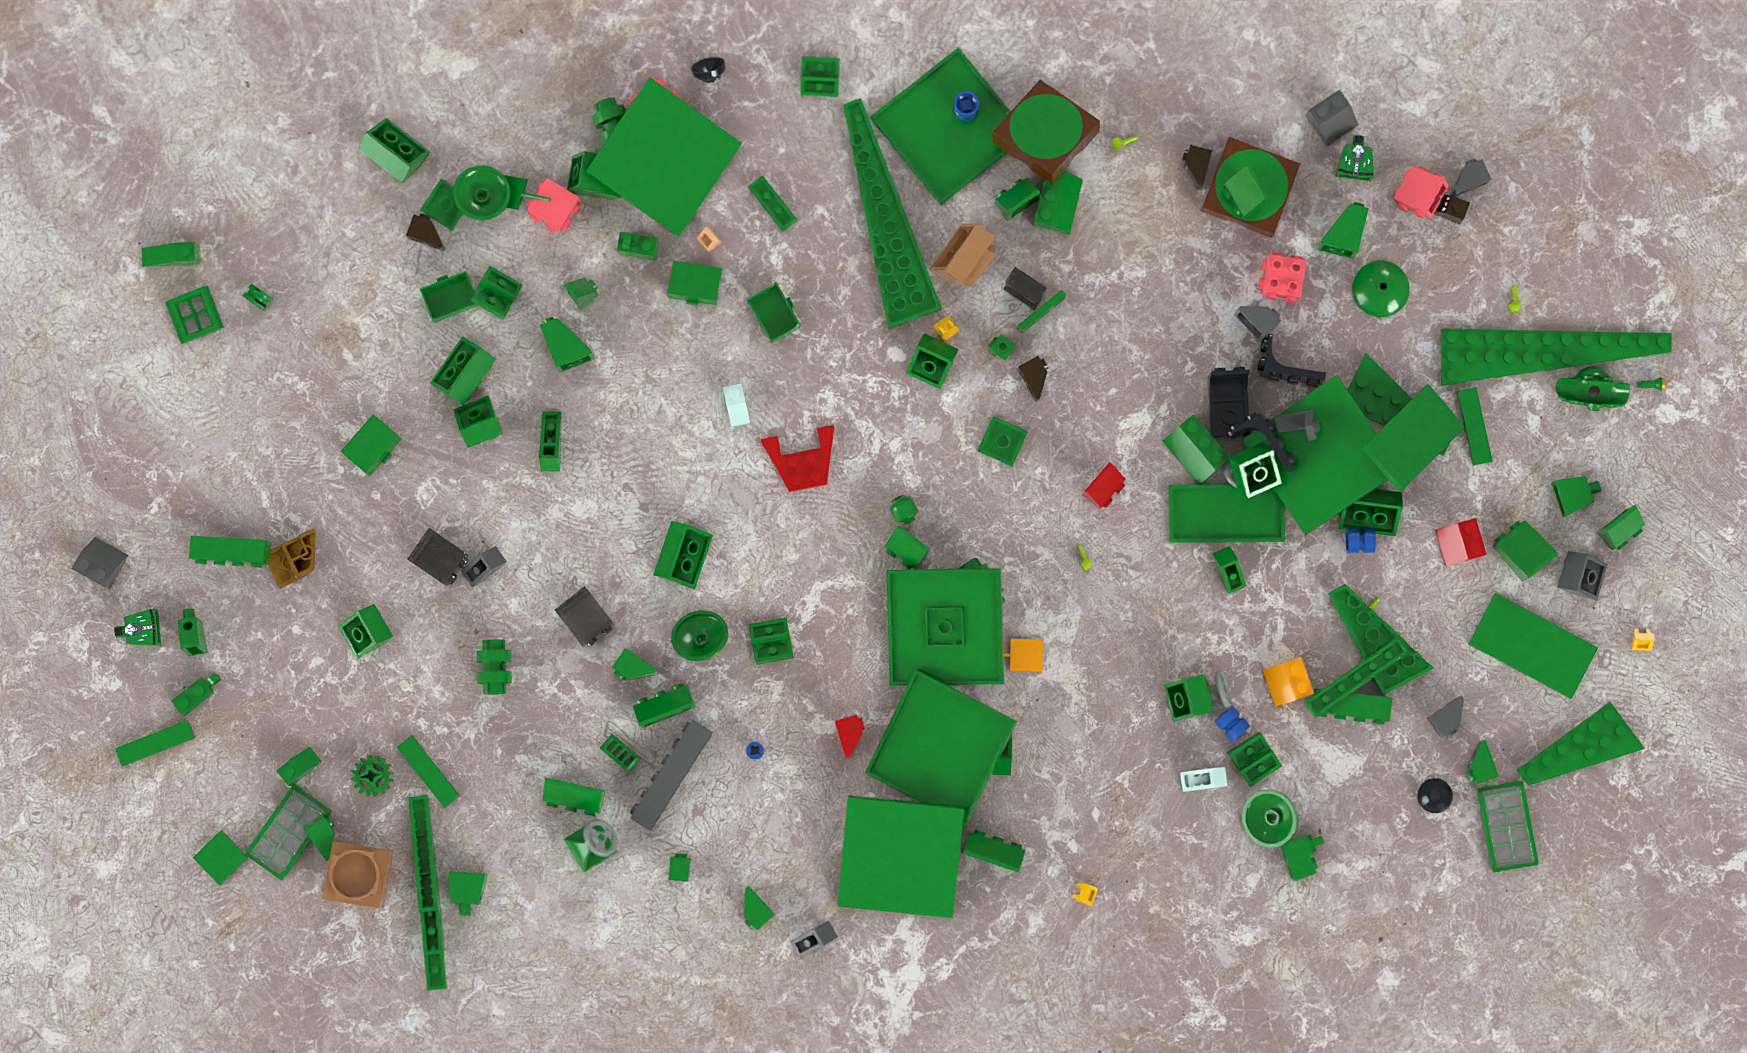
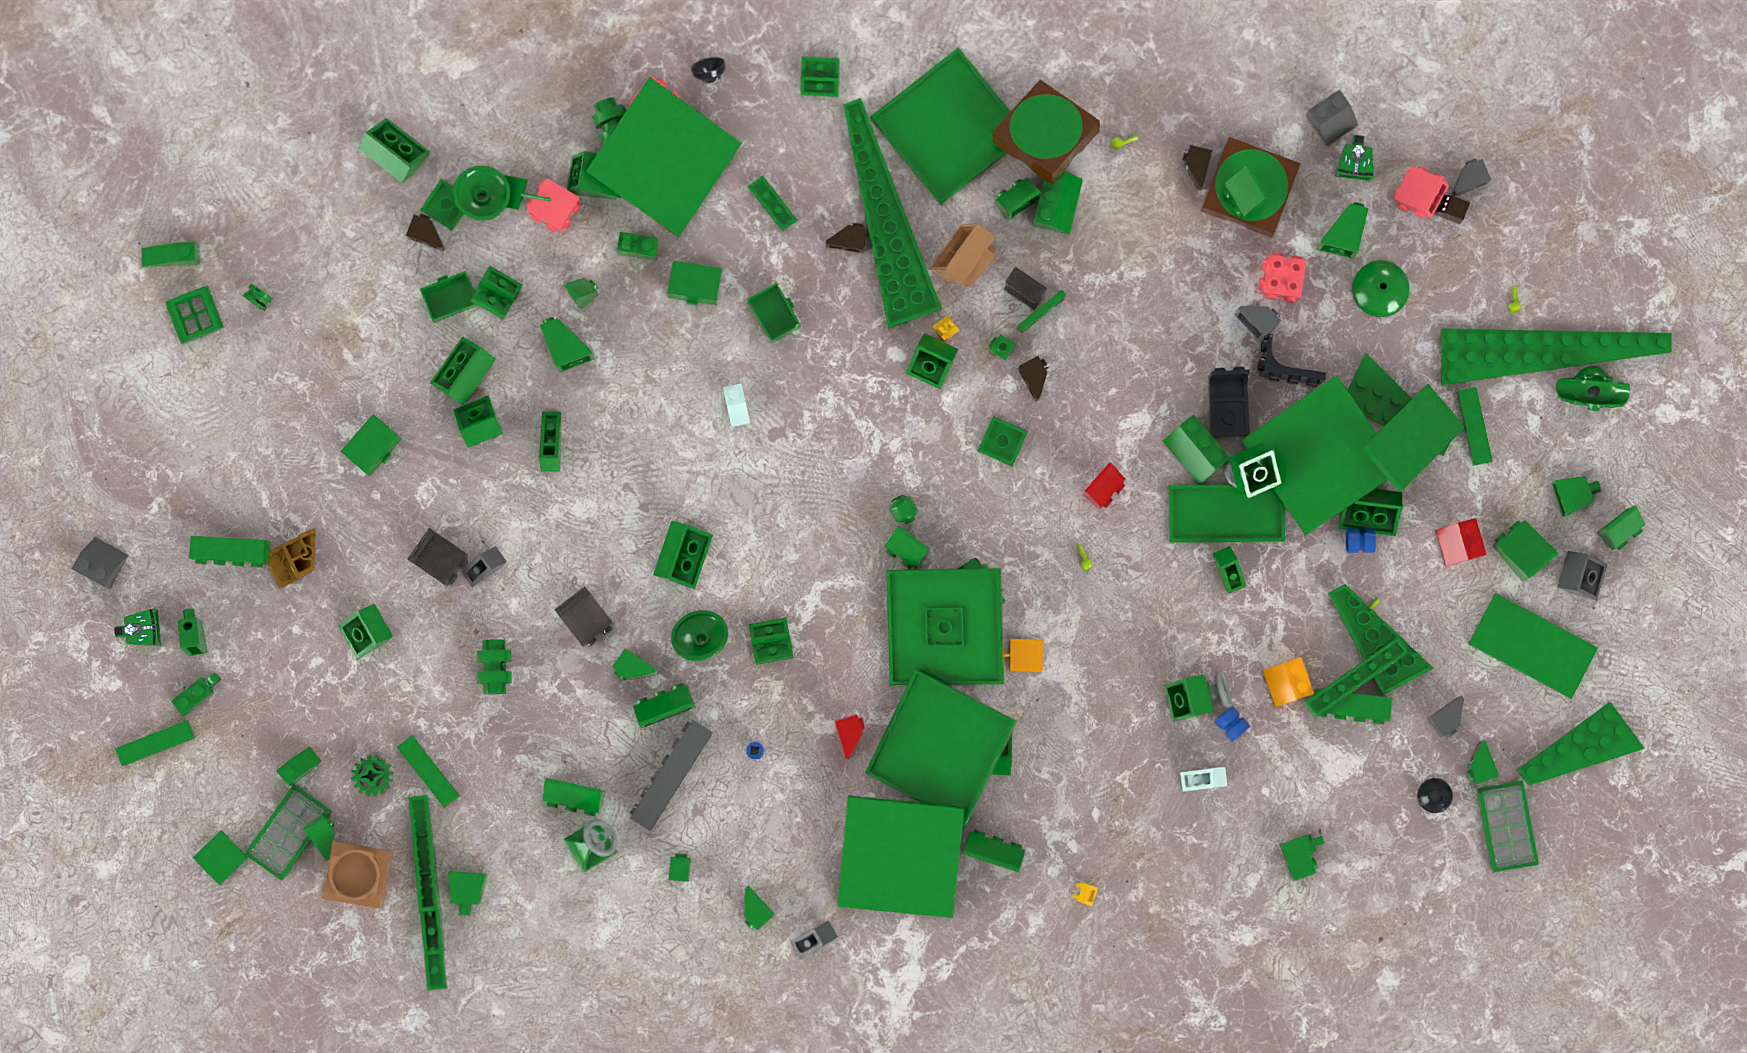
(631, 764): green slope -> none
(708, 239): light nougat slope -> none
(803, 468): red wing -> none
(849, 238): none -> dark brown slope
(966, 106): blue wheel -> none
(1254, 759): green slope -> none
(1259, 820): green dish -> none
(1267, 427): black bracket -> none
(1298, 421): dark grey bracket -> none
(1642, 641): yellow tile -> none
(1659, 384): green piece -> none

